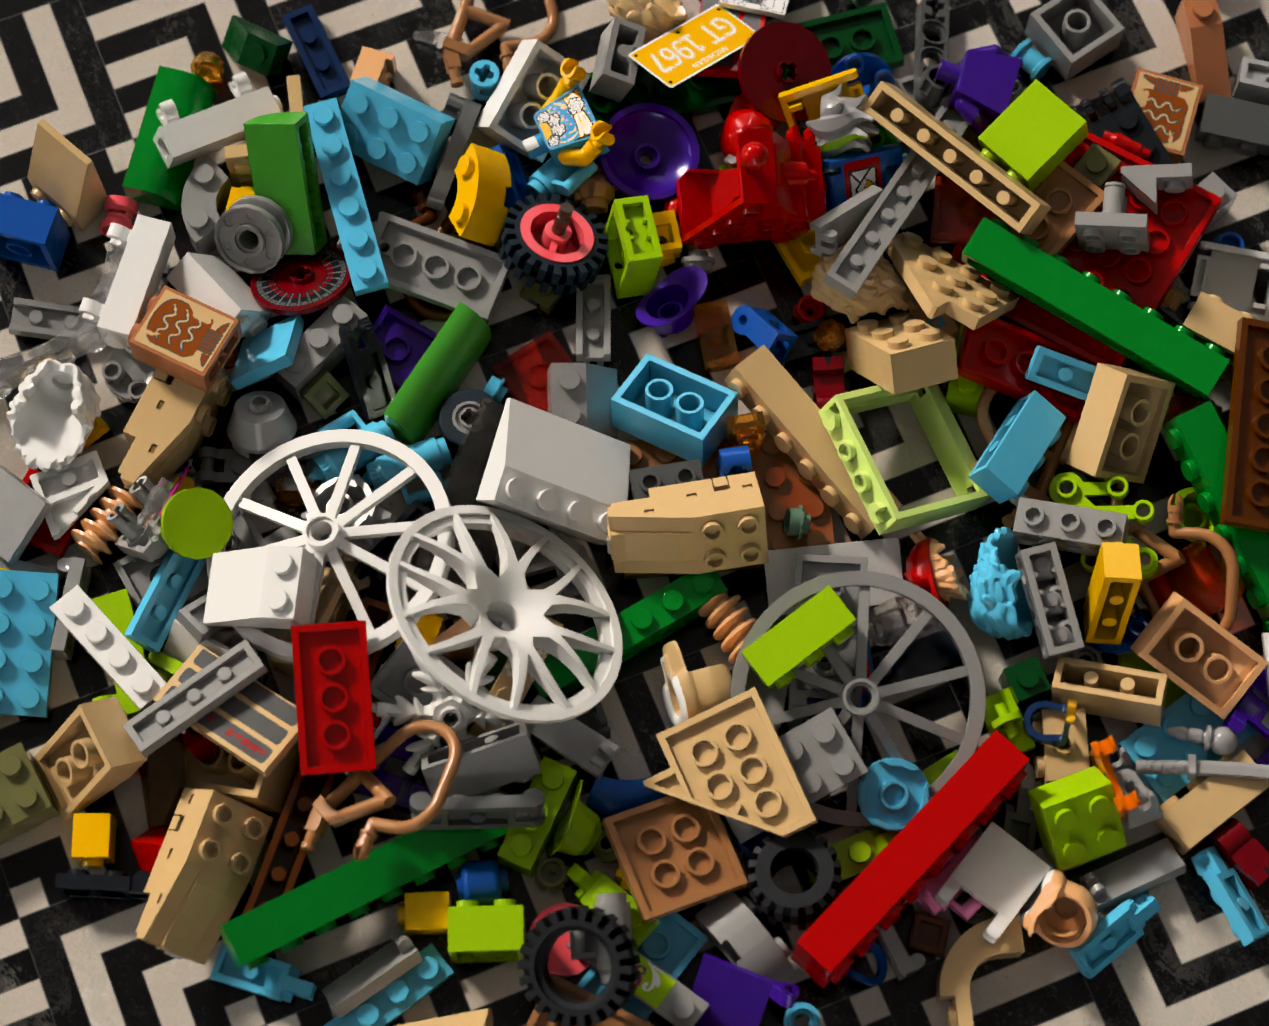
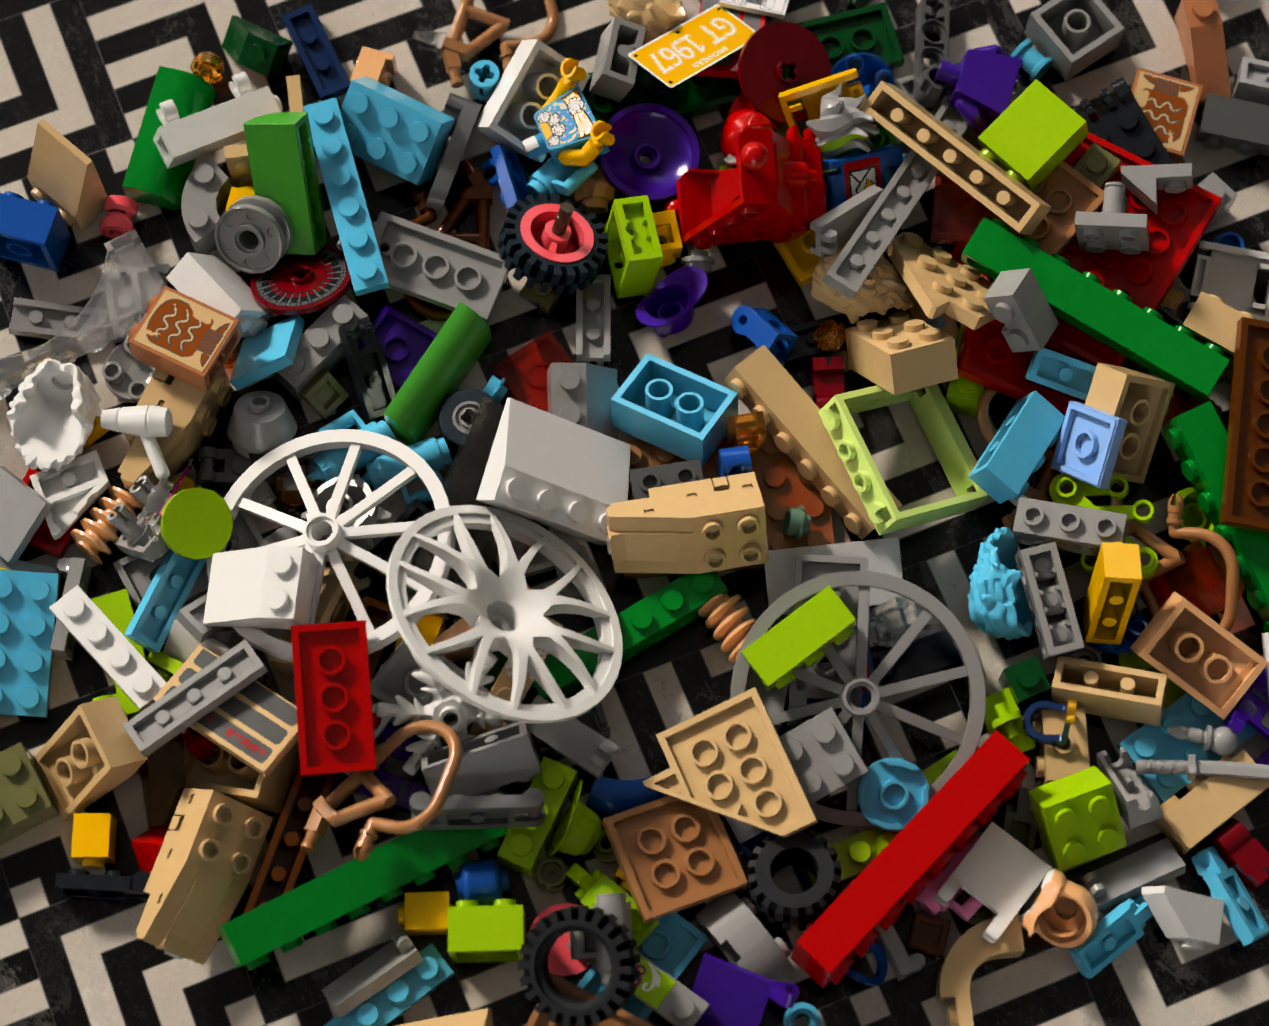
(136, 278): white brick -> none
(148, 423): none -> white piece
(271, 980): medium azure hinge -> none
(481, 194): yellow brick -> none
(691, 691): tan piece -> none
(716, 336): clear orange plate -> none
(809, 303): red plate -> none
(934, 571): hair -> none
(1023, 308): none -> light grey brick
(1088, 444): none -> light blue tile
(1099, 757): orange flag -> none
(1127, 144): red piece -> none
(1186, 915): none -> white slope

